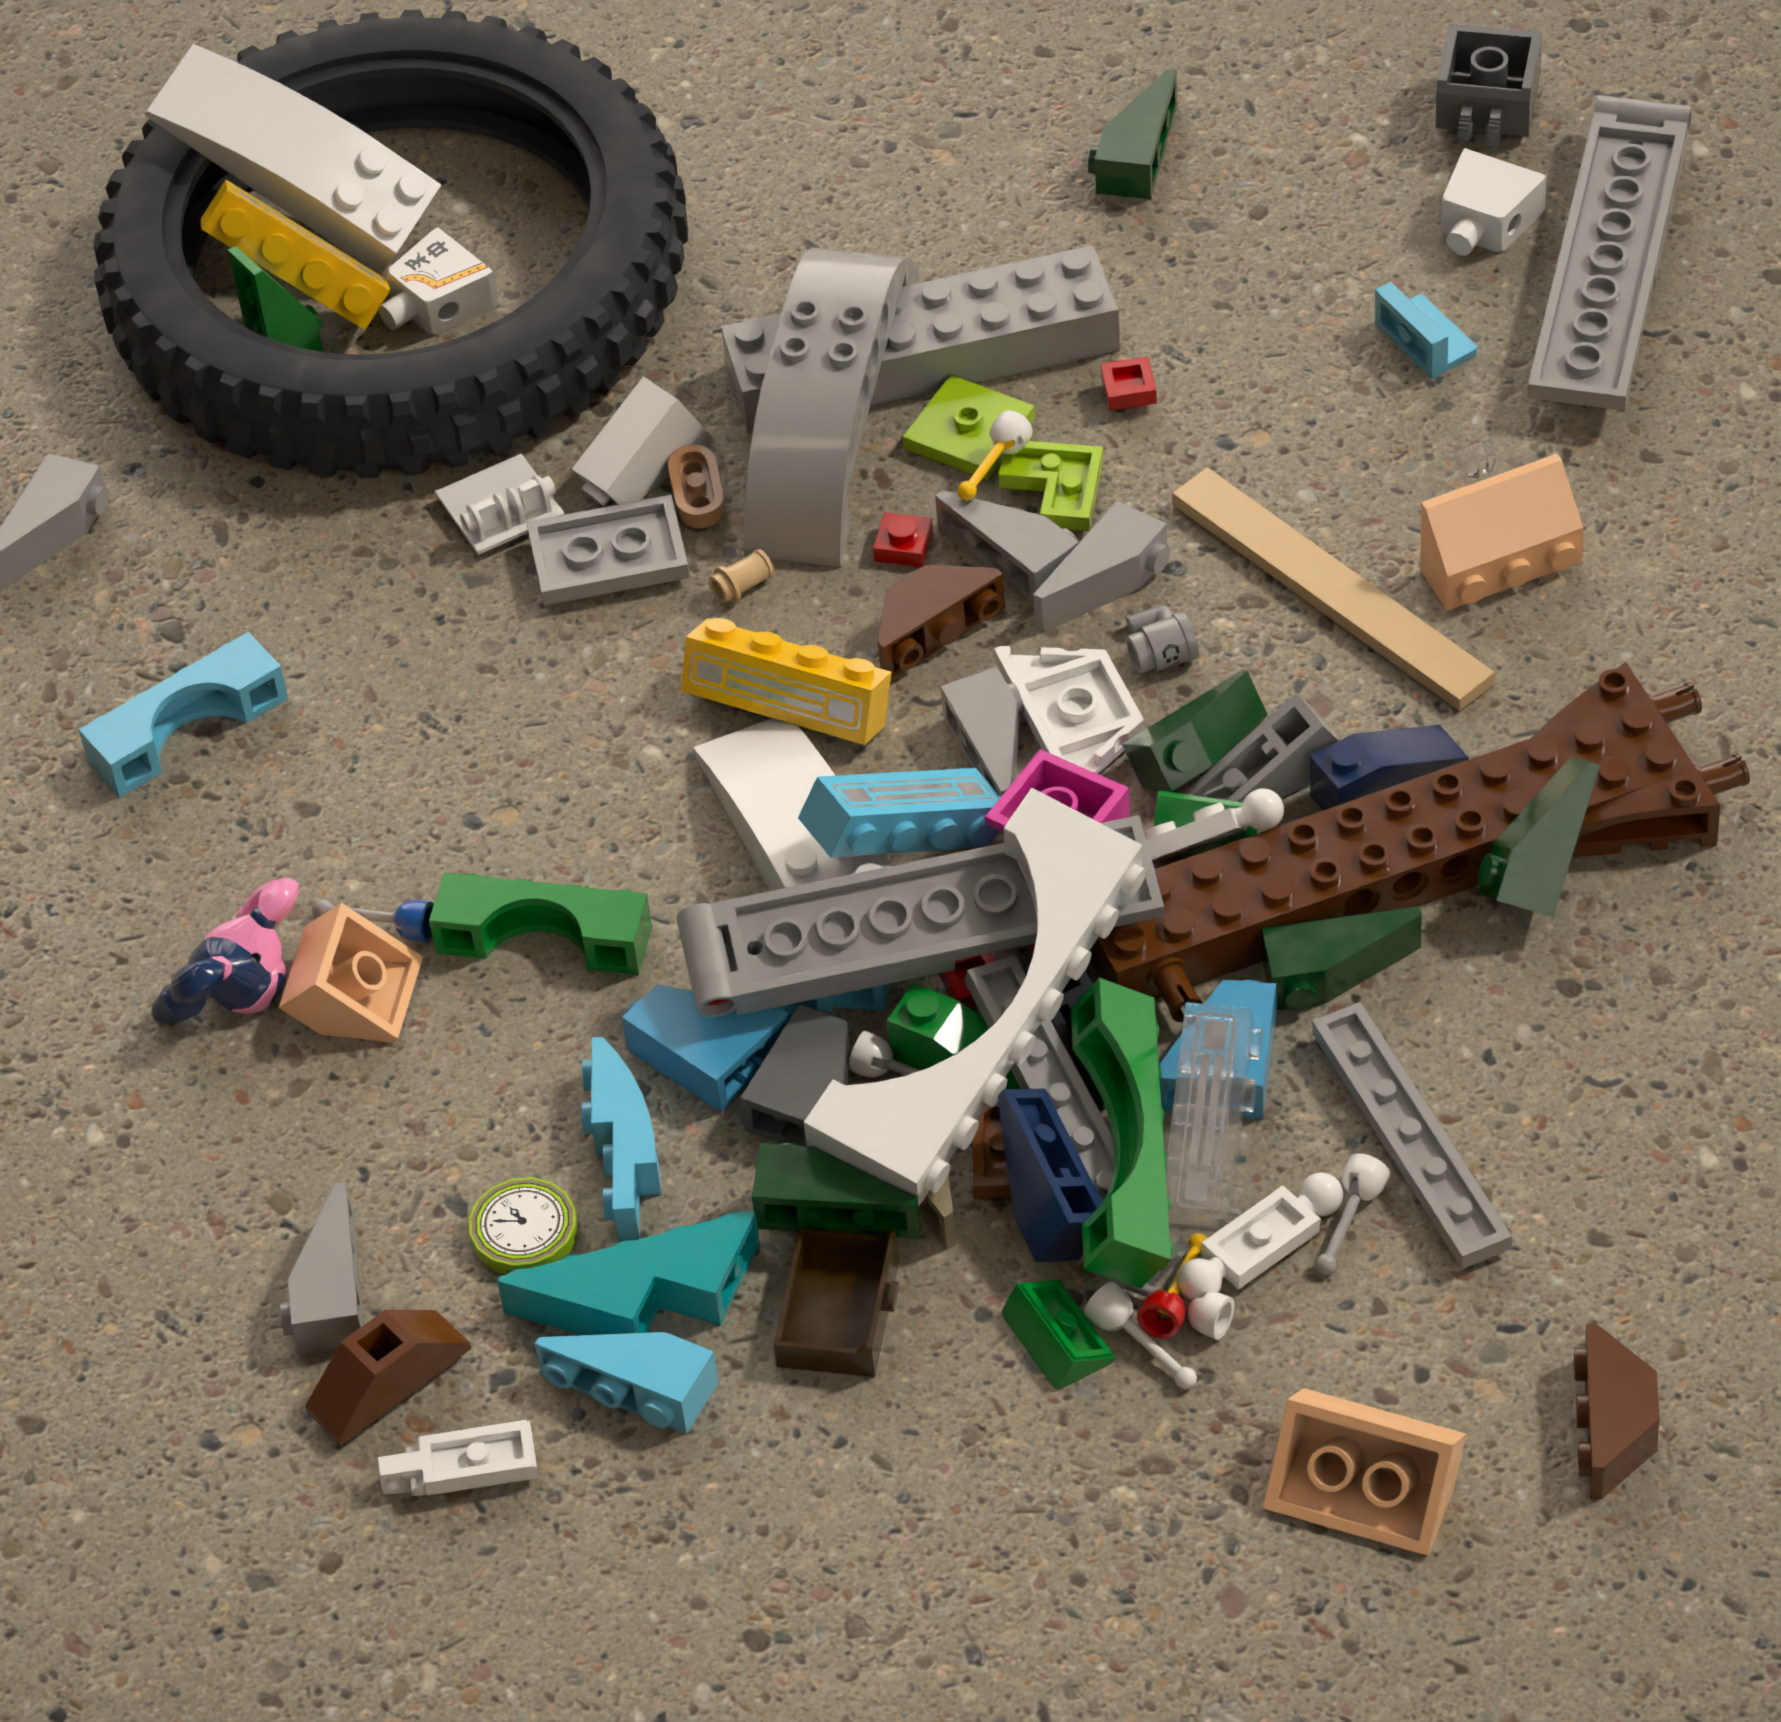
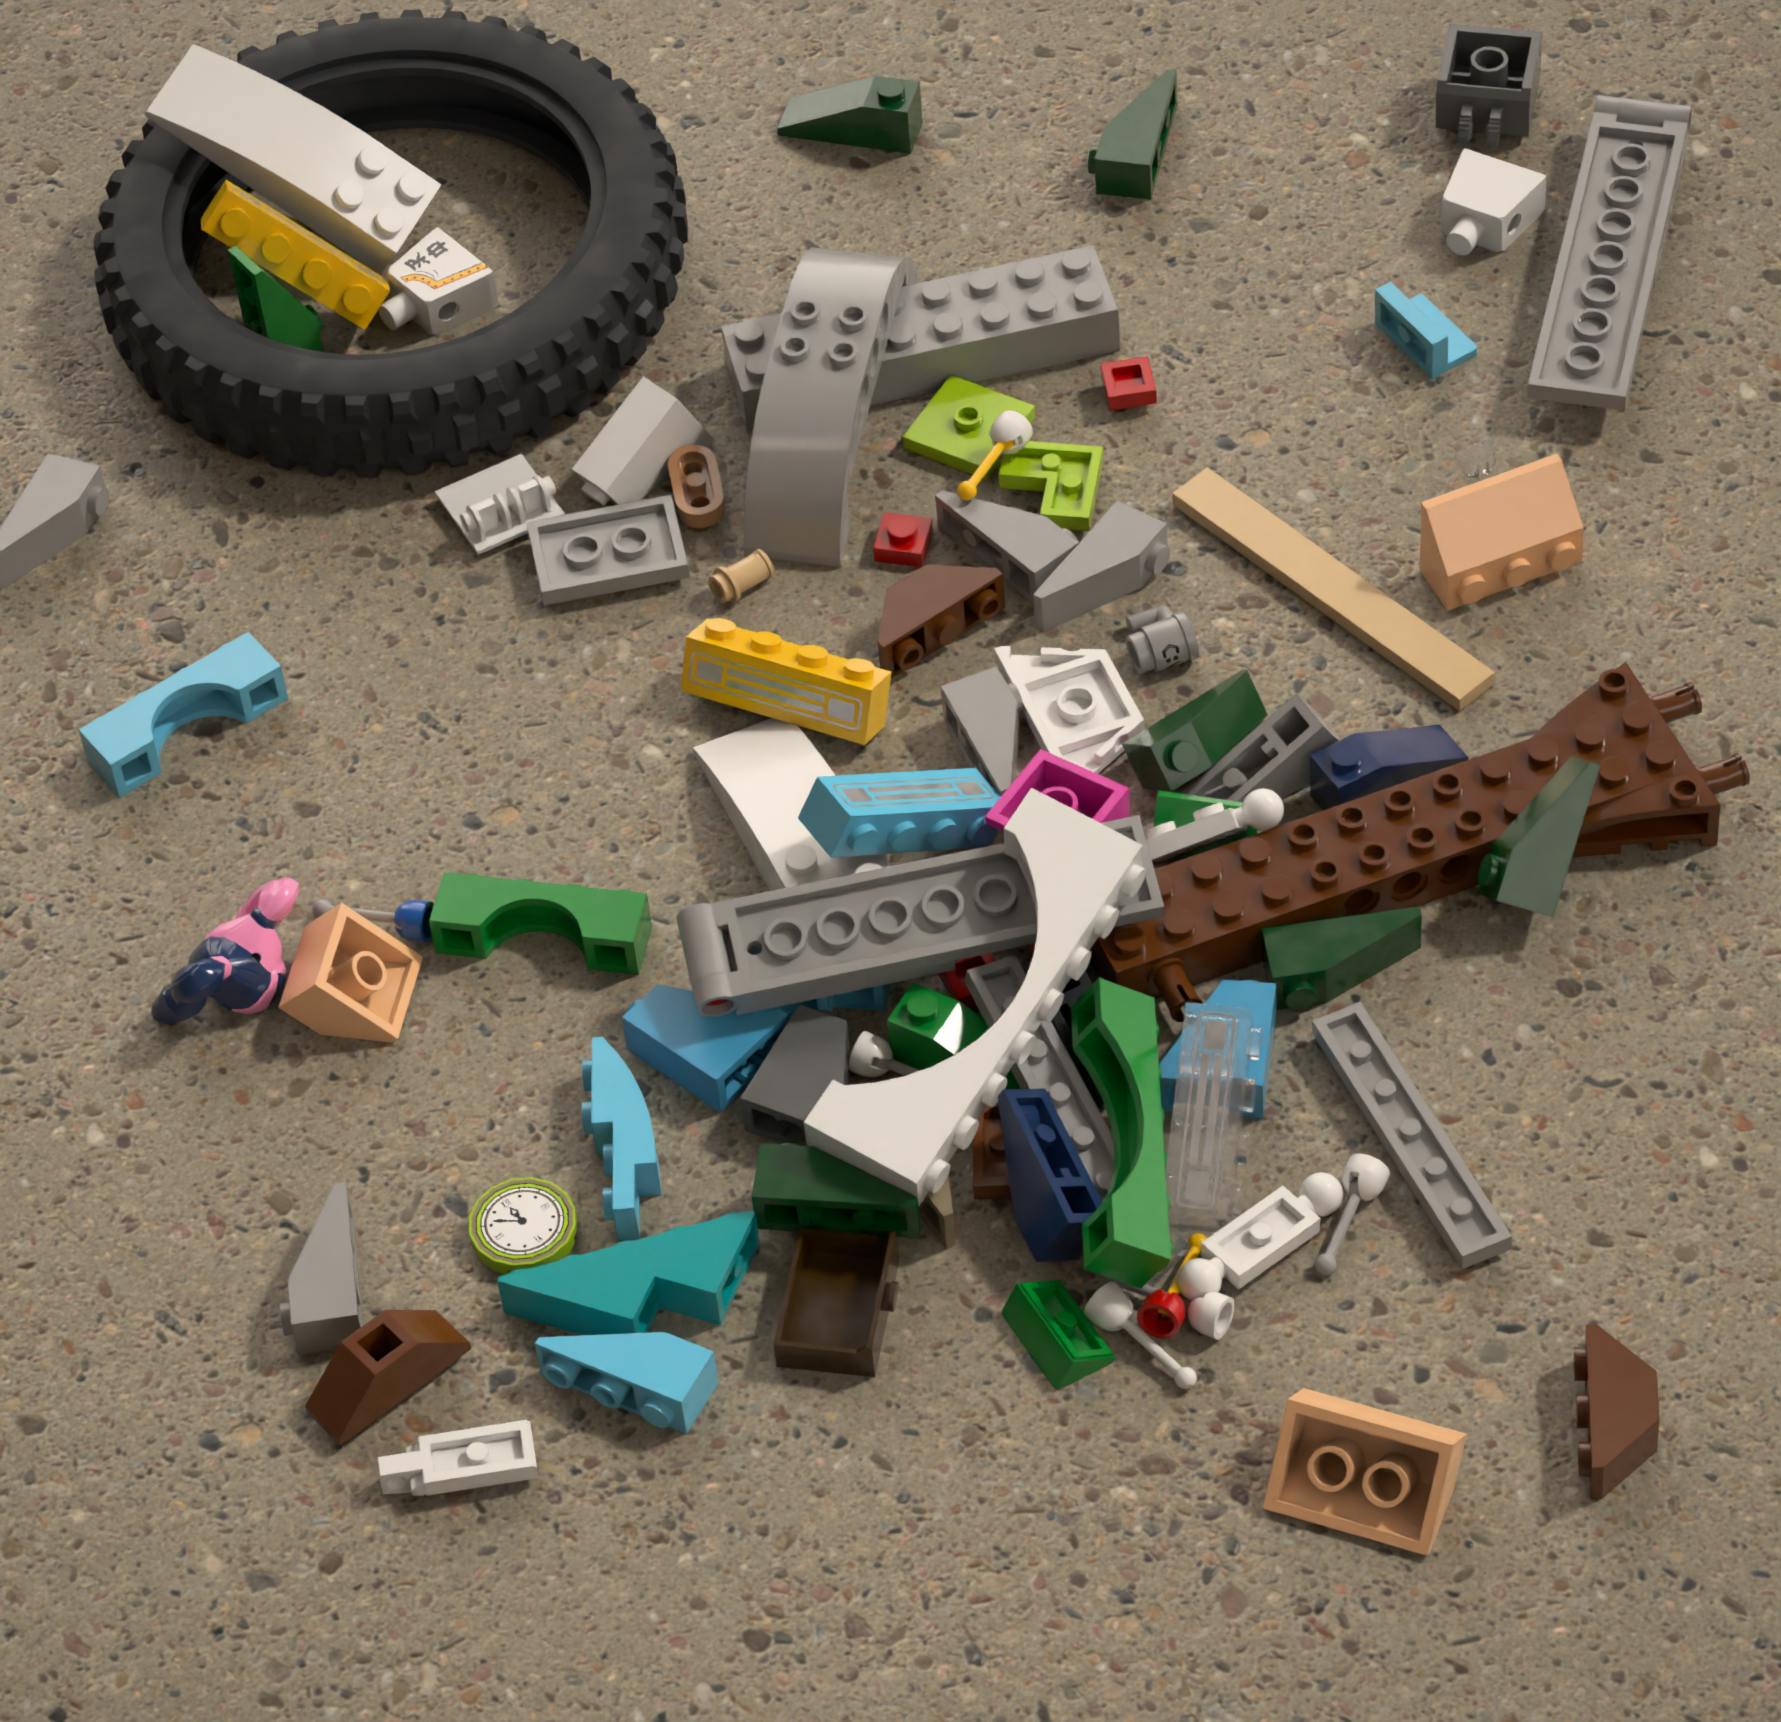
(860, 113): none -> dark green slope

